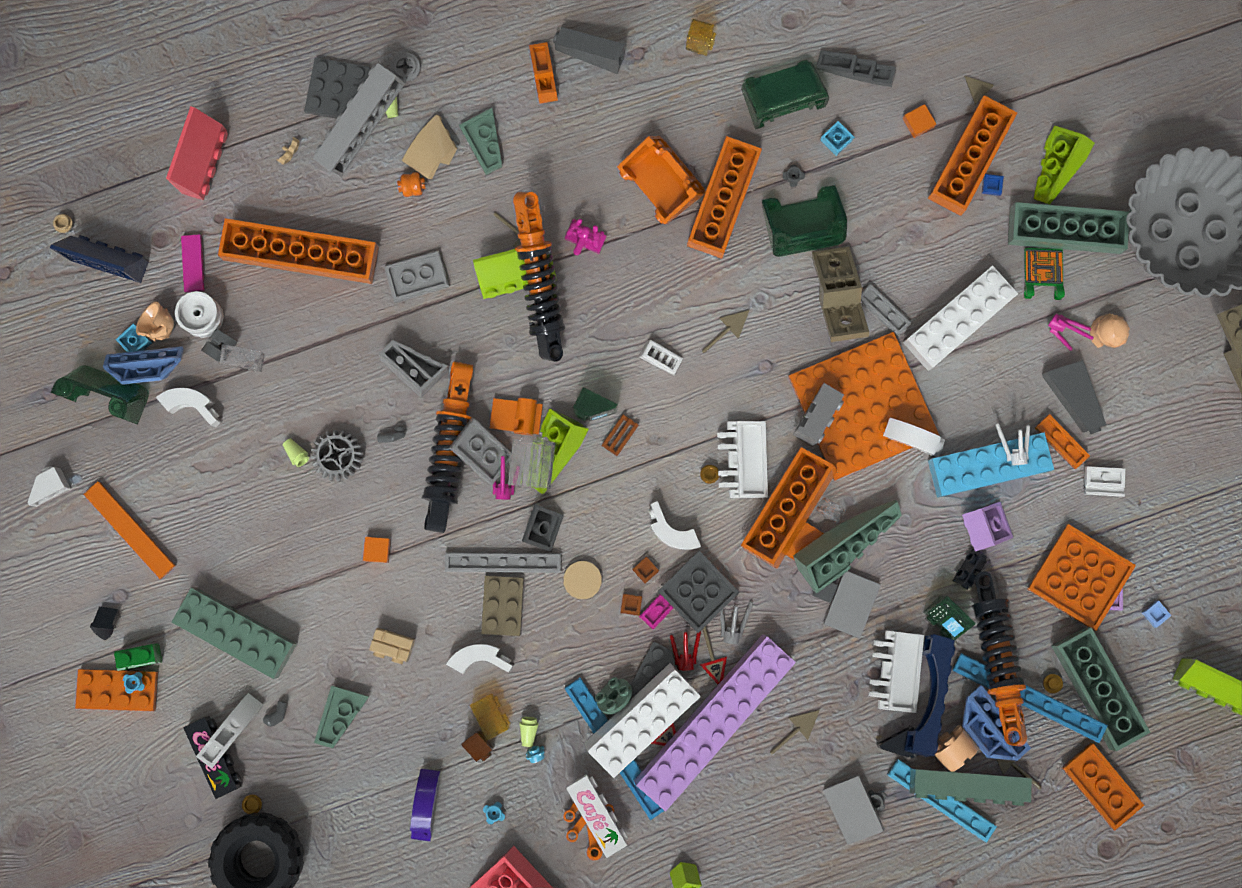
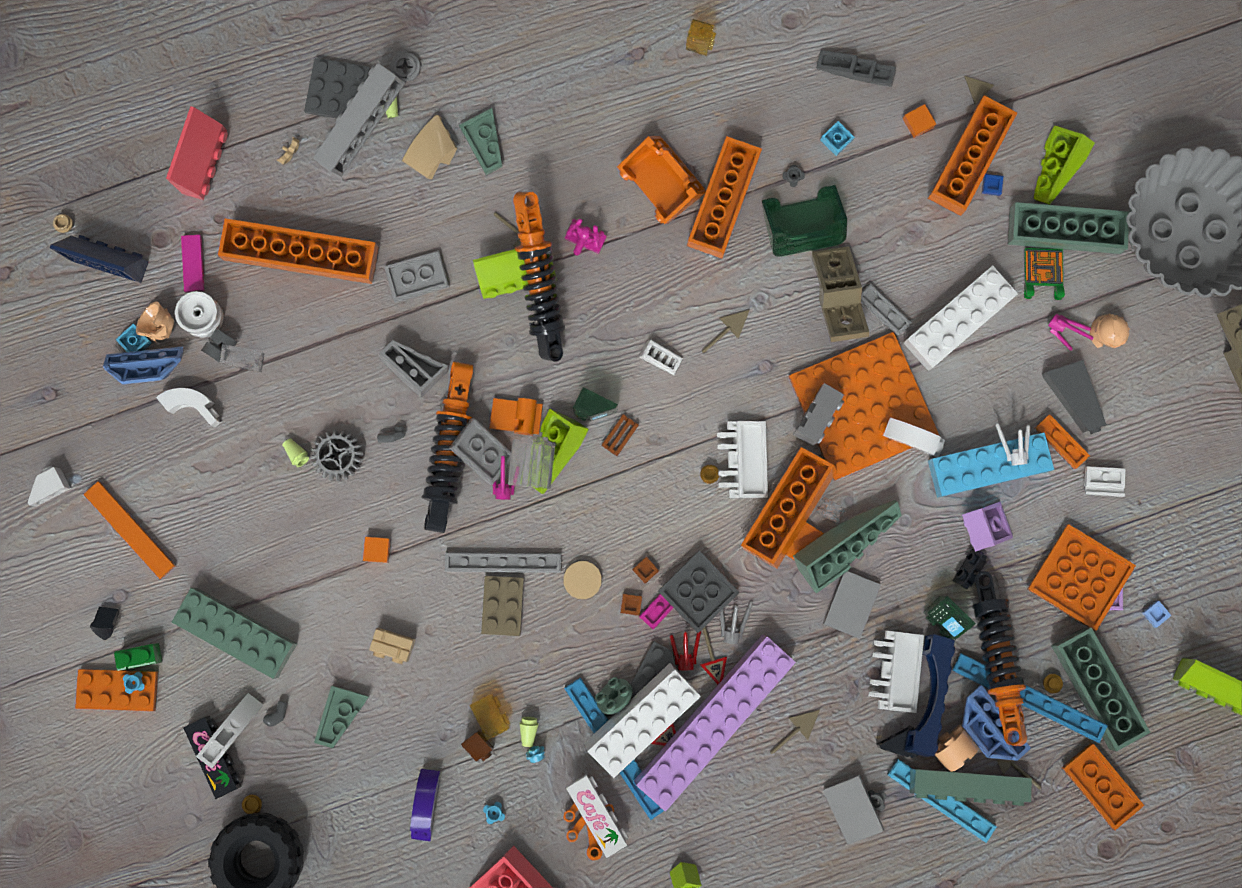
(126, 399): clear green windscreen -> none
(411, 184): orange piece -> none
(479, 652): white arch -> none
(542, 528): dark grey slope -> none
(543, 72): orange slope -> none
(590, 49): dark grey slope -> none
(676, 539): white arch -> none
(784, 93): clear green windscreen -> none
(826, 593): dark grey tile -> none

